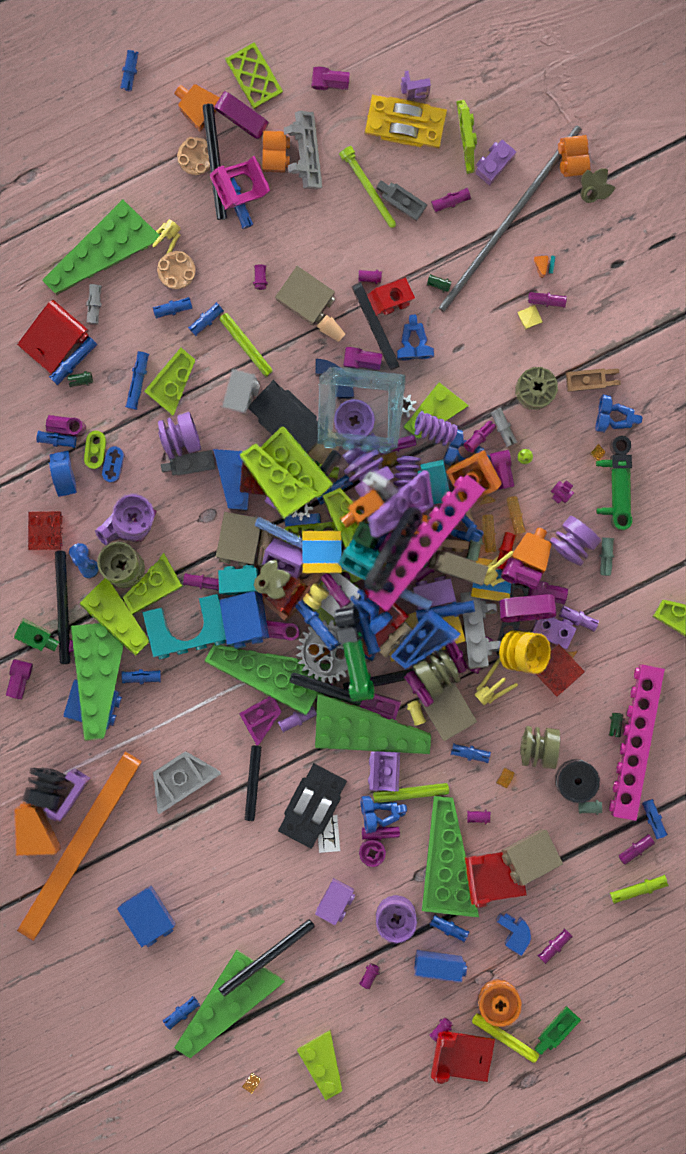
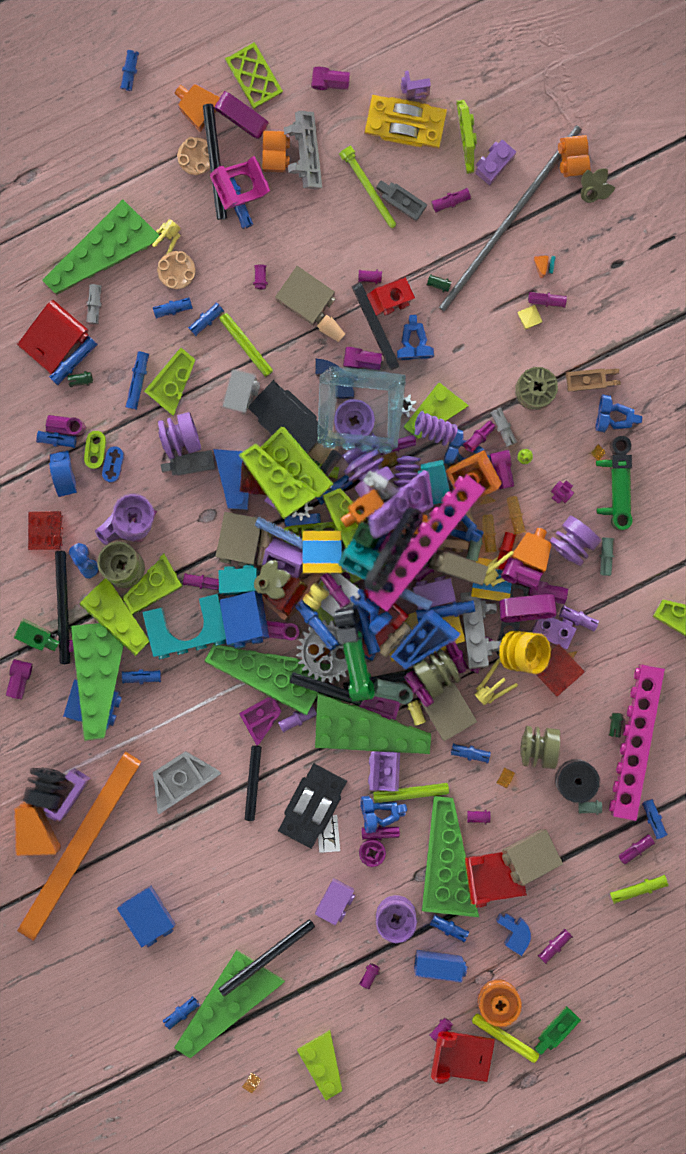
(391, 691): none -> sand green piece

